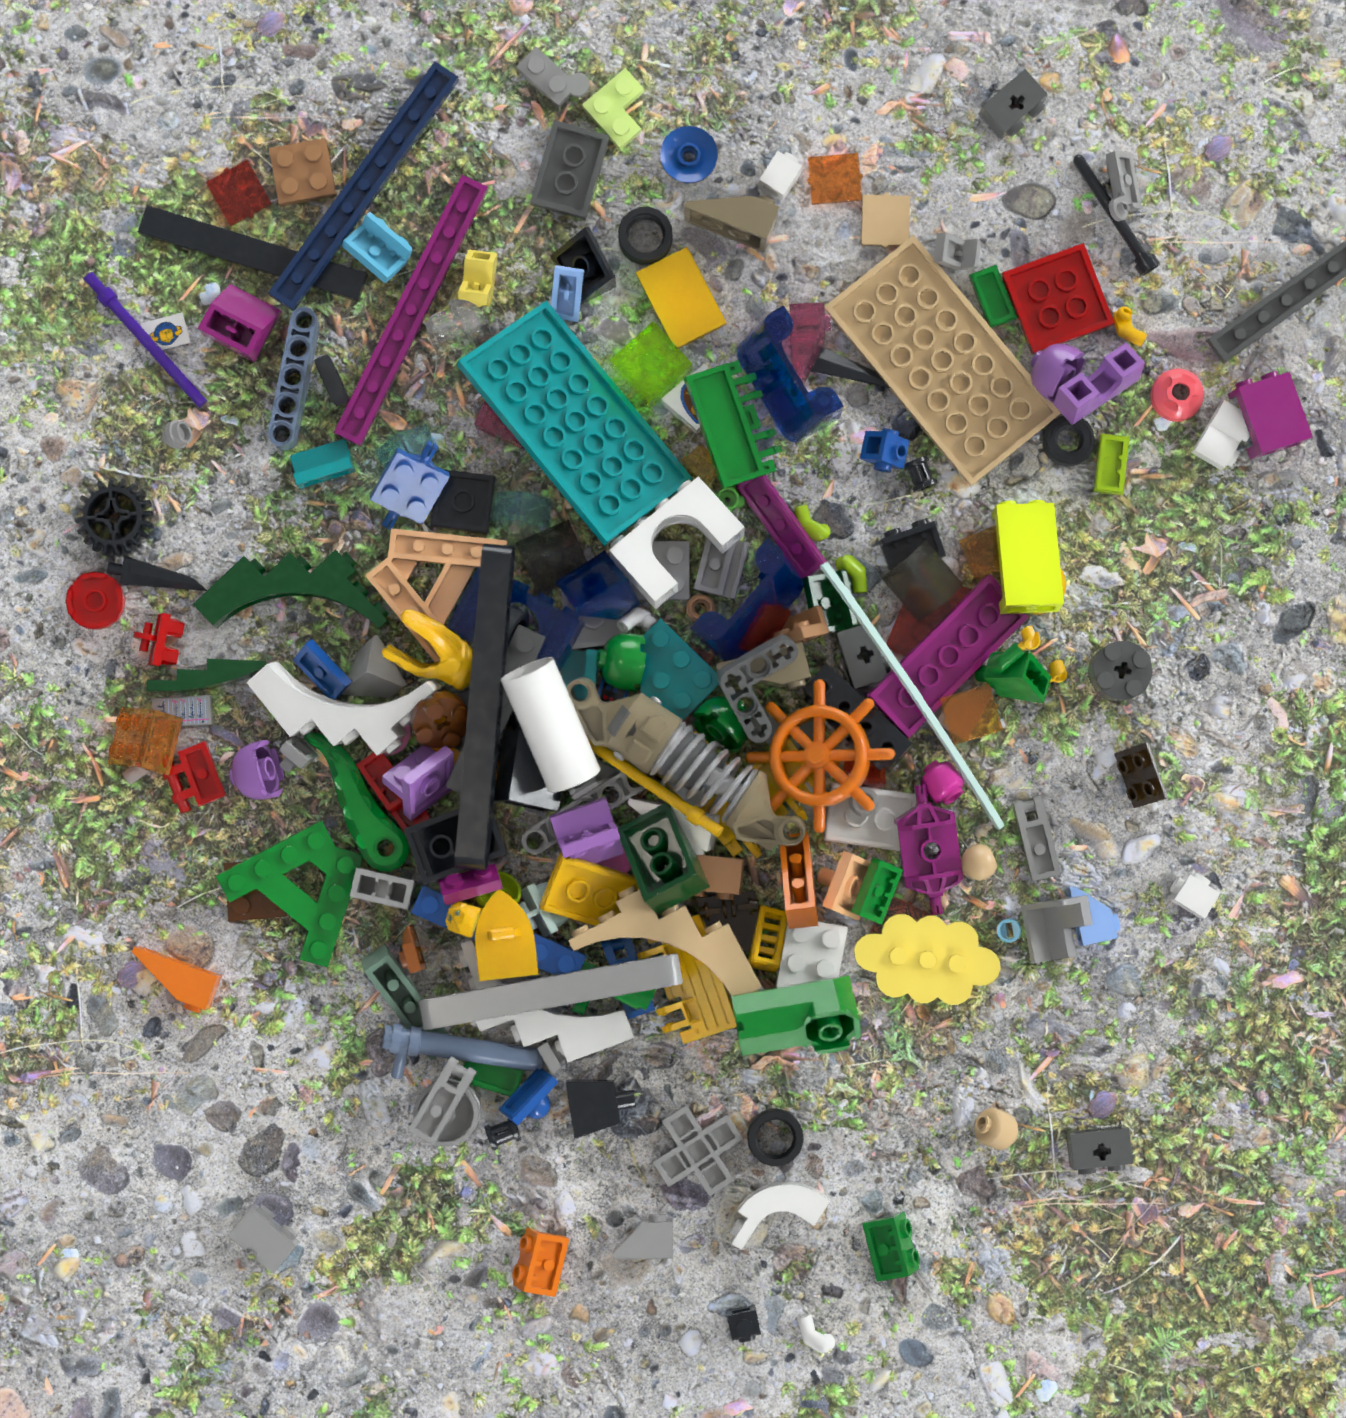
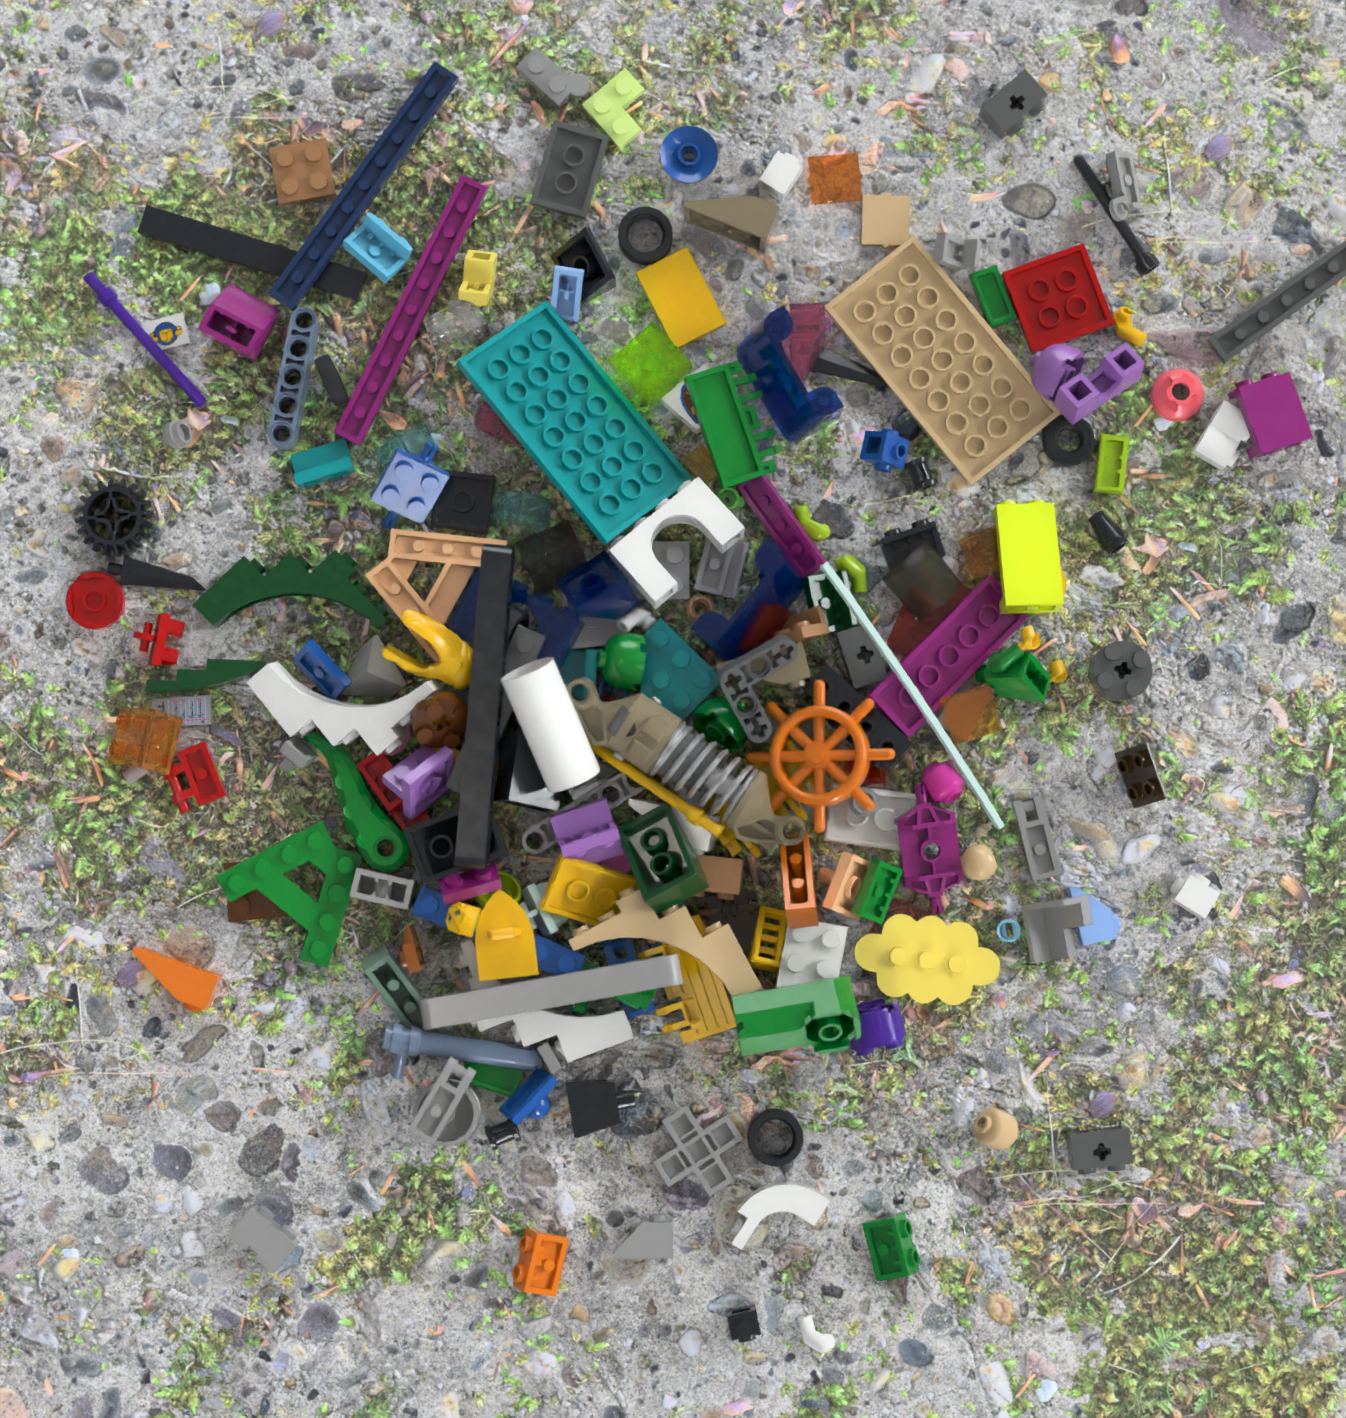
(238, 193): clear red piece -> none
(257, 771): medium lavender cylinder -> none
(880, 1026): none -> dark purple brick
(1108, 533): none -> black cone

